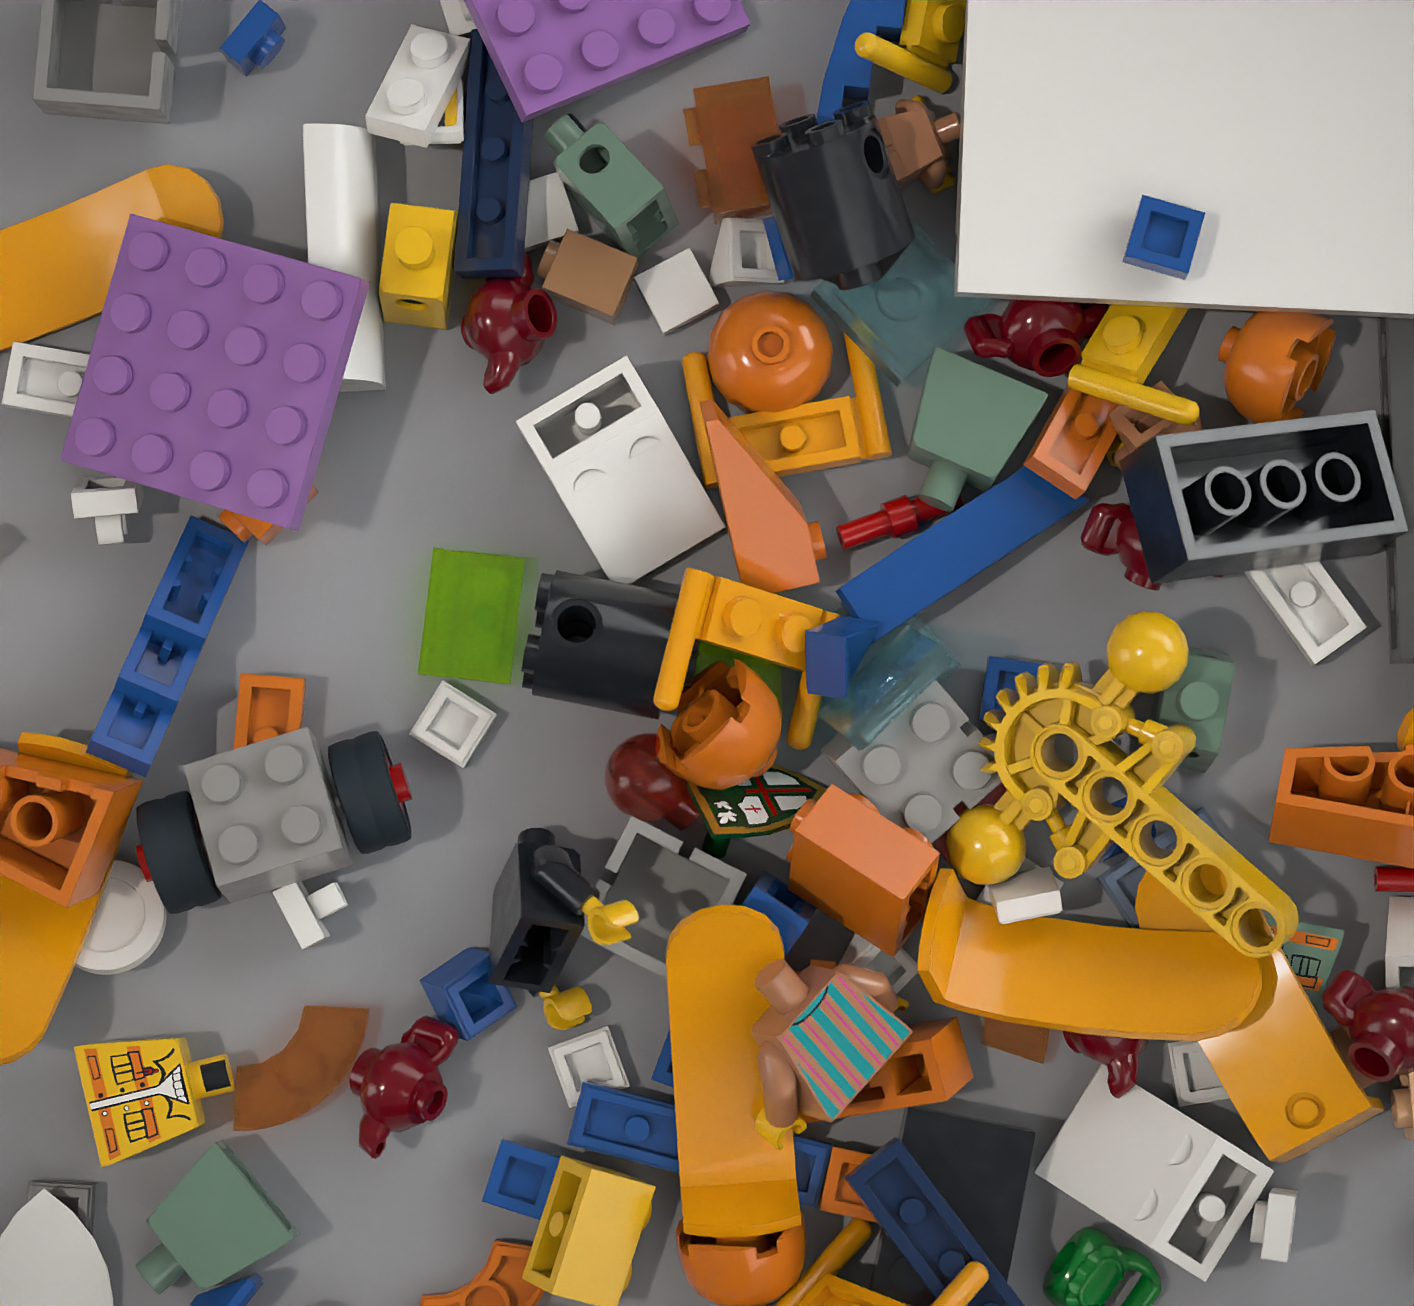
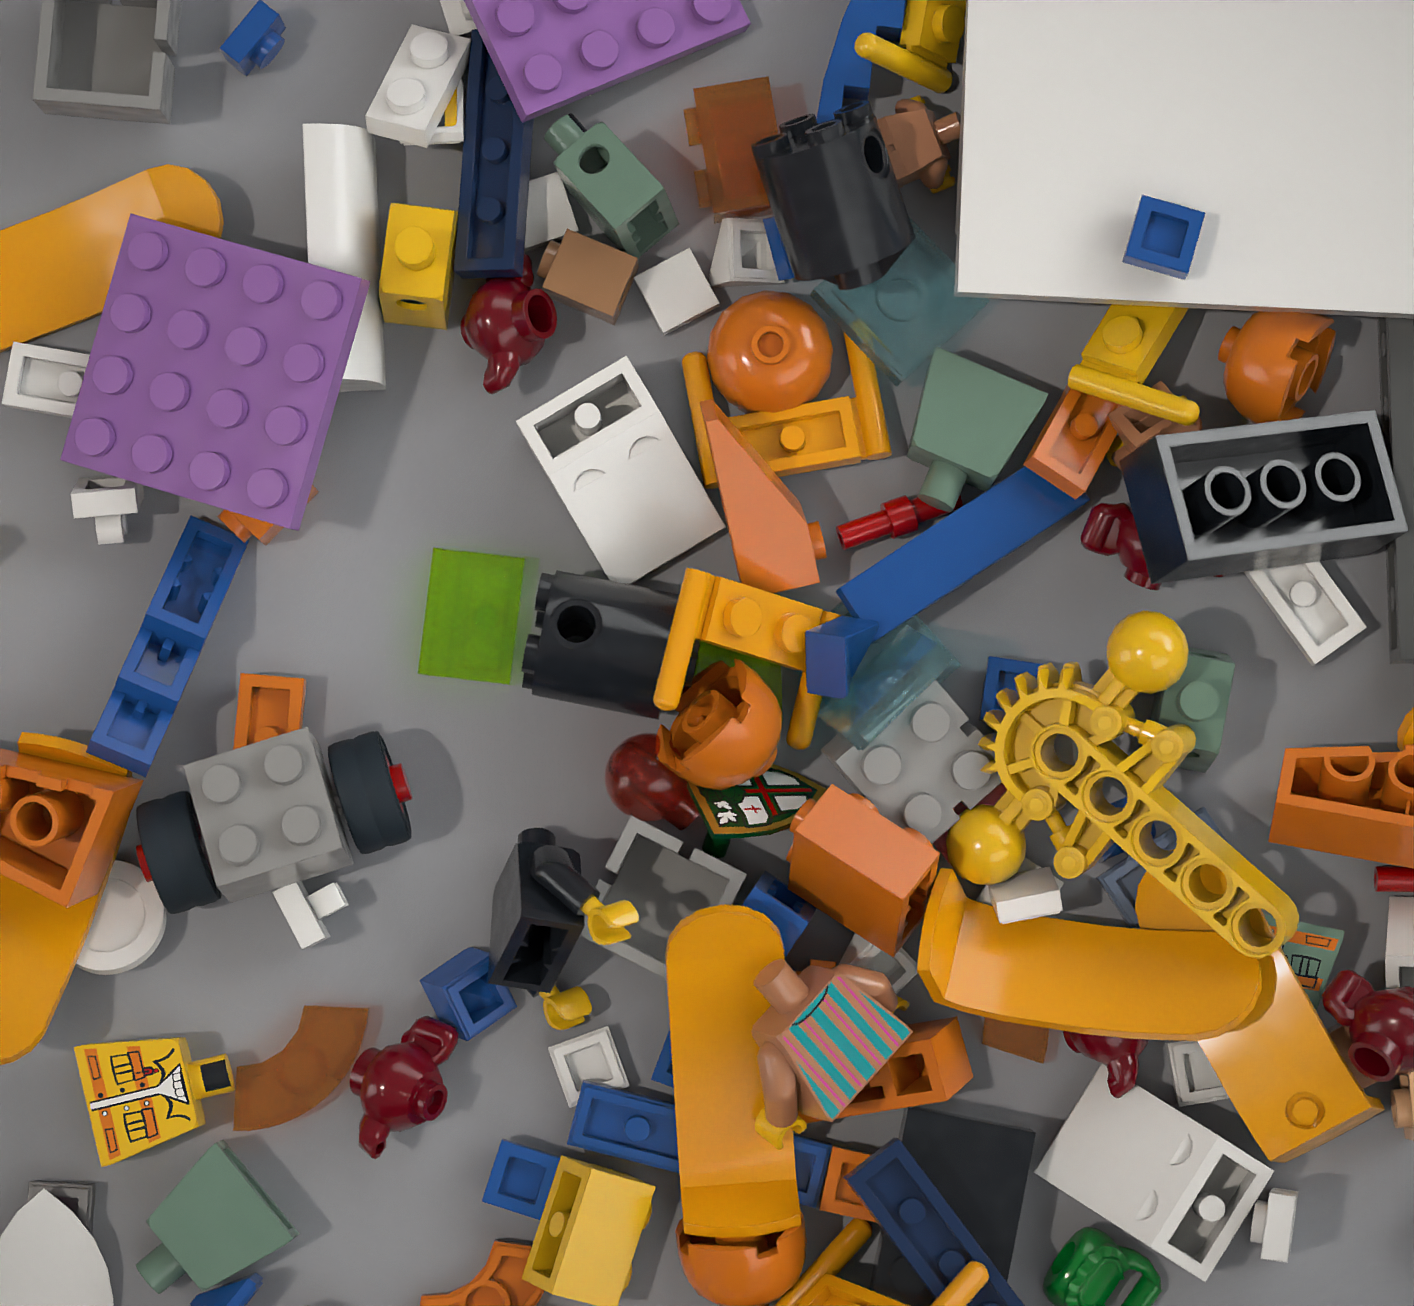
(453, 724): white tile -> none
(1035, 334): dark red piece -> none

